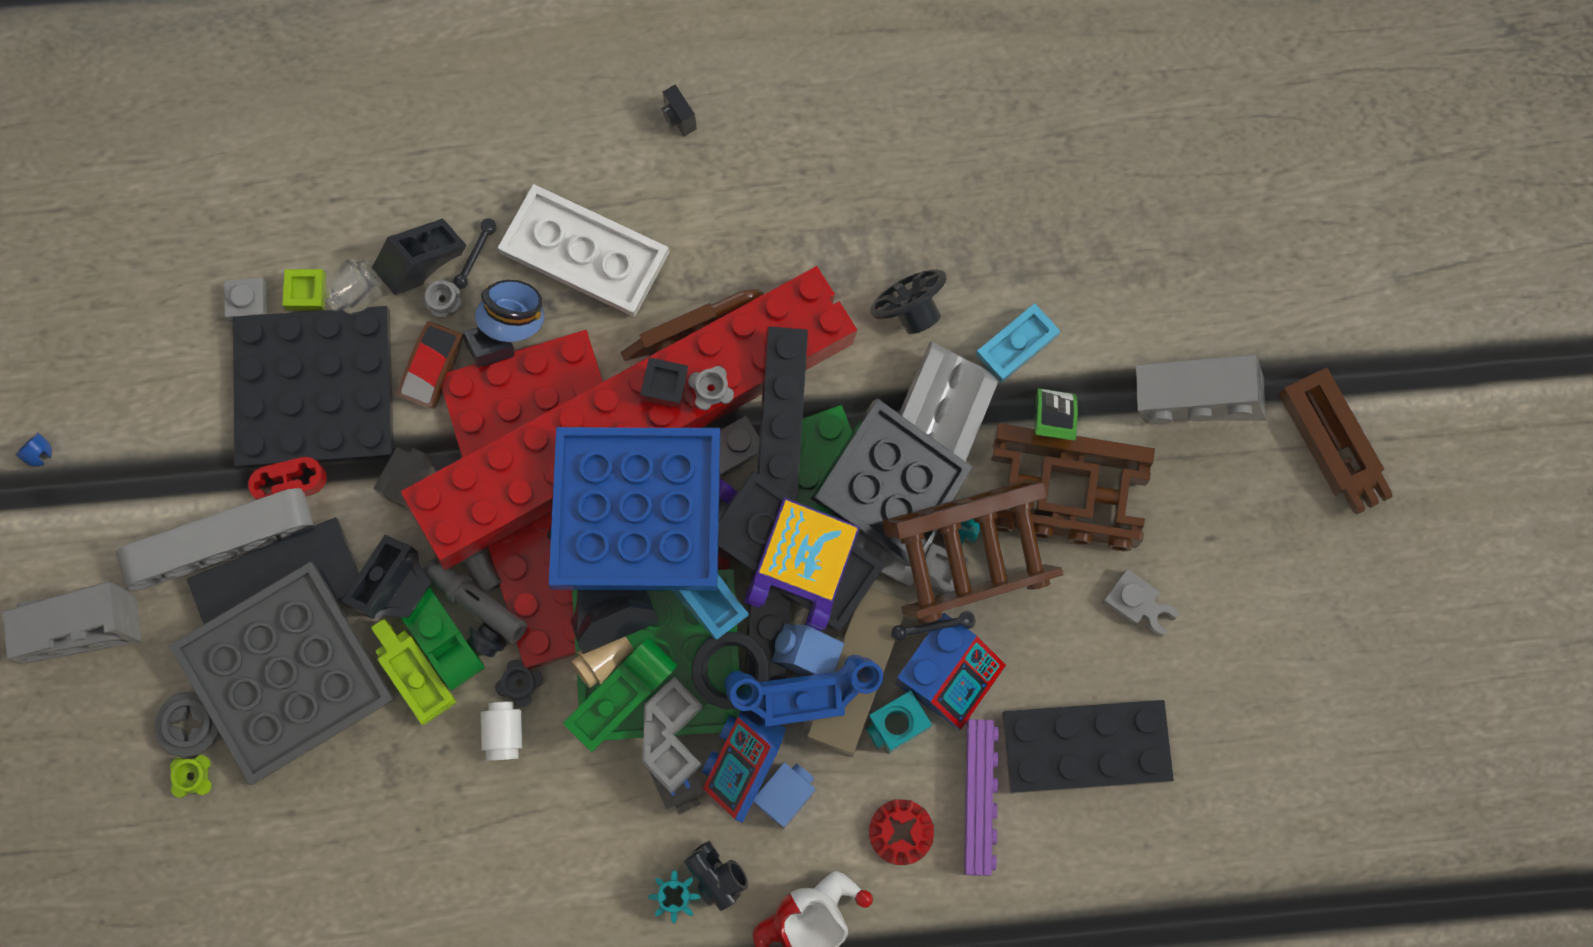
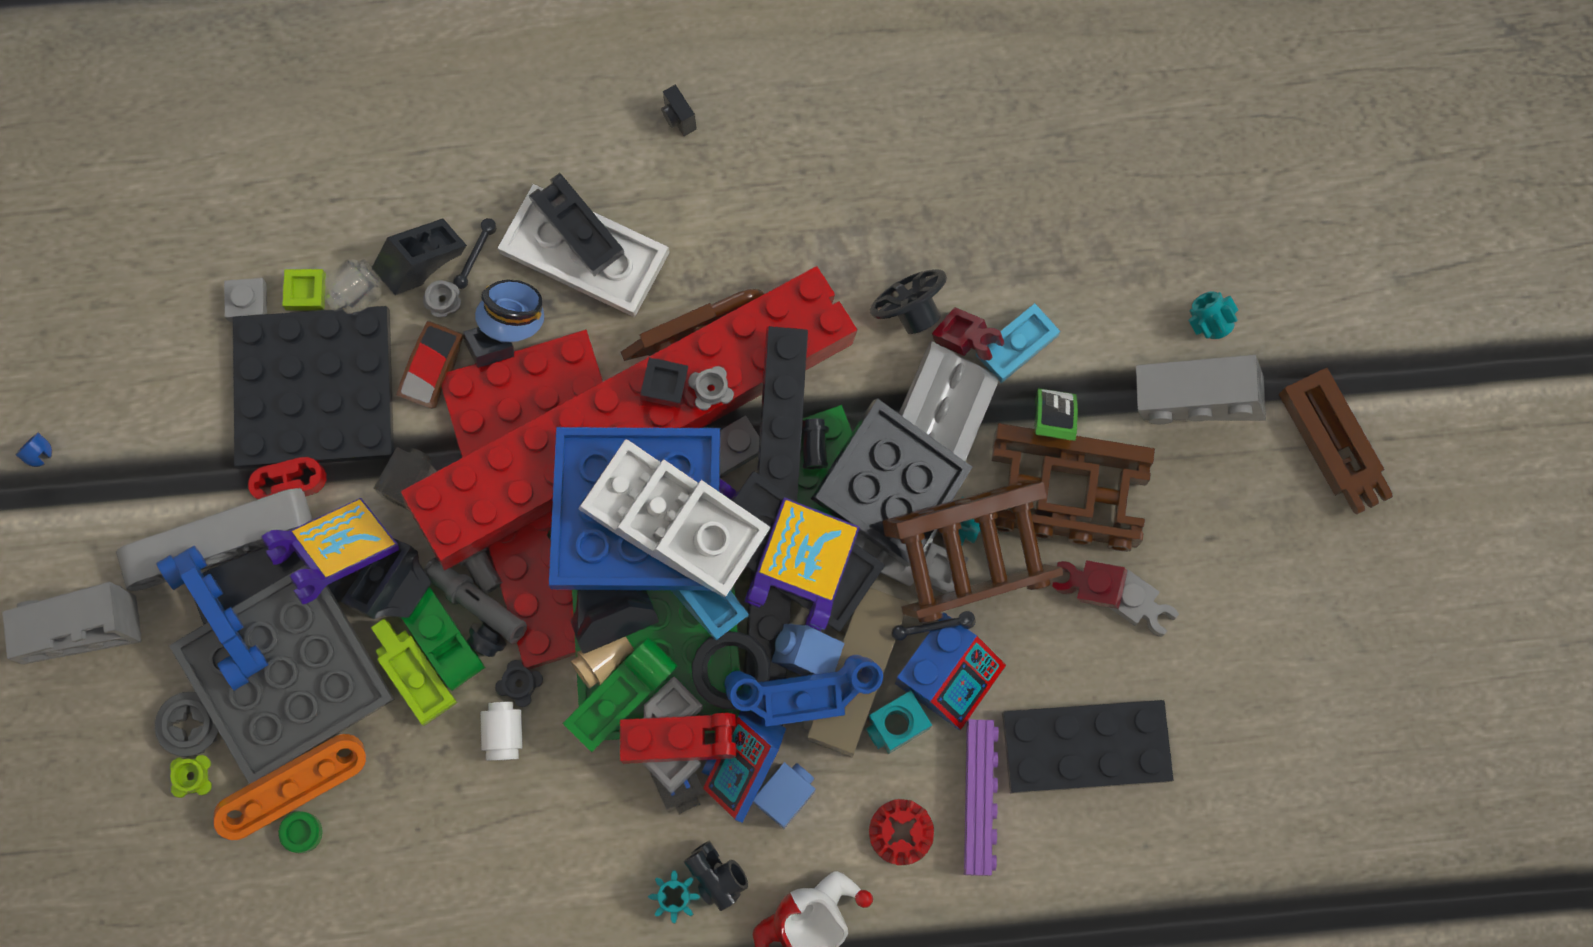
(186, 570): none -> blue plate
(289, 787): none -> orange plate
(300, 832): none -> green tile
(331, 547): none -> flag
(577, 225): none -> black plate
(674, 518): none -> white slope
(676, 738): none -> red plate
(814, 444): none -> black pin
(965, 331): none -> dark red plate
(1097, 584): none -> dark red plate
(1213, 315): none -> teal gear

